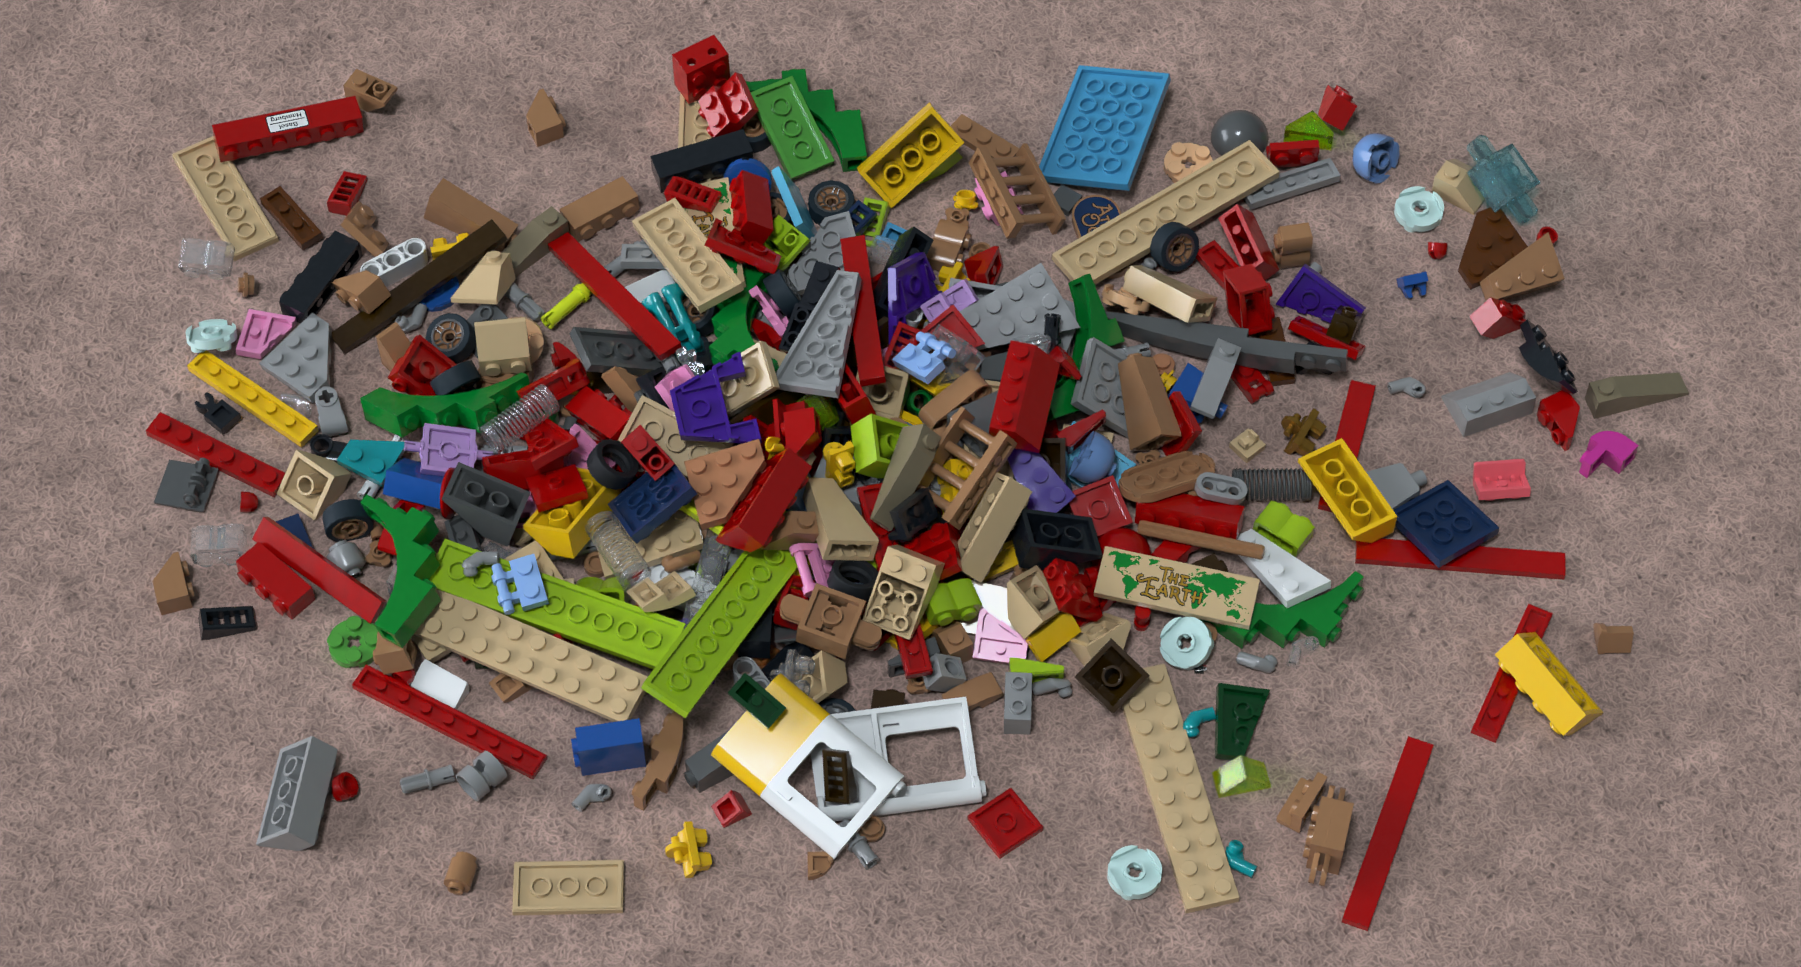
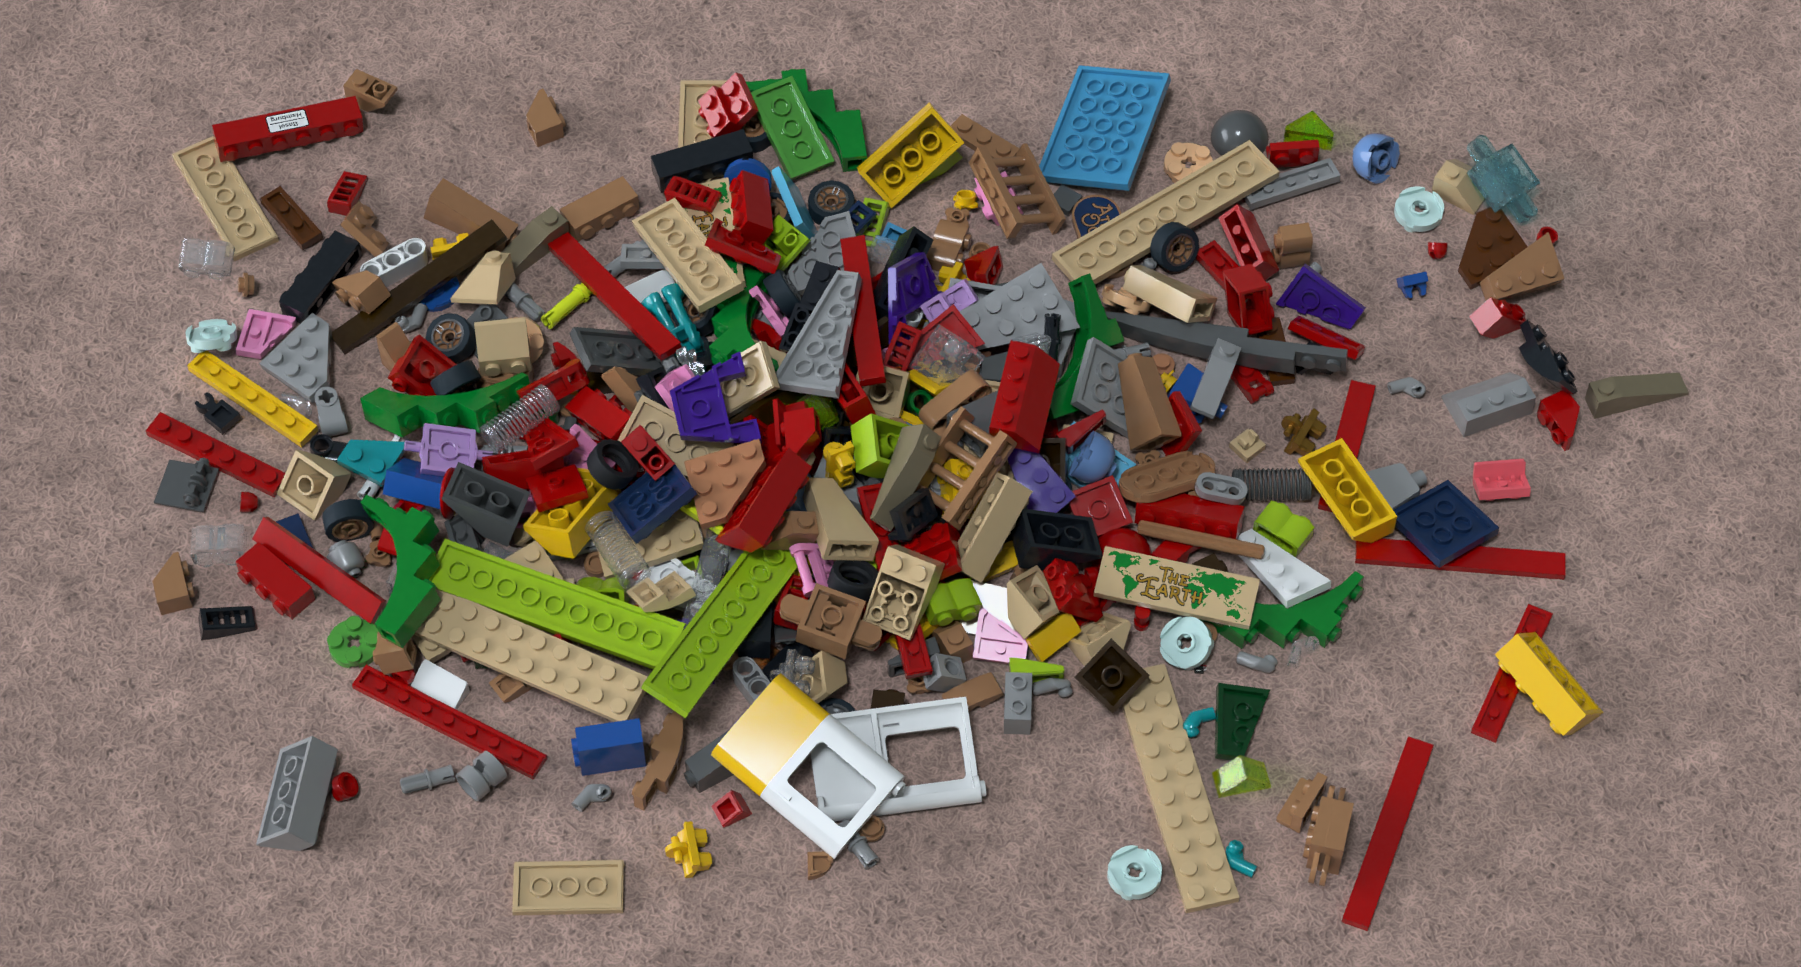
(460, 873): medium nougat brick -> none
(479, 558): light grey arm -> none
(527, 581): light blue plate -> none
(680, 562): medium nougat arm -> none
(709, 69): red piece -> none
(756, 700): dark green slope -> none
(773, 447): yellow hand -> none
(832, 793): dark brown slope -> none
(920, 363): light blue plate -> none
(1005, 823): red tile -> none
(1067, 365): red slope -> none
(1337, 107): red slope -> none
(1344, 324): dark brown brick -> none
(1608, 448): dark pink brick -> none
(1613, 638): medium nougat tile -> none

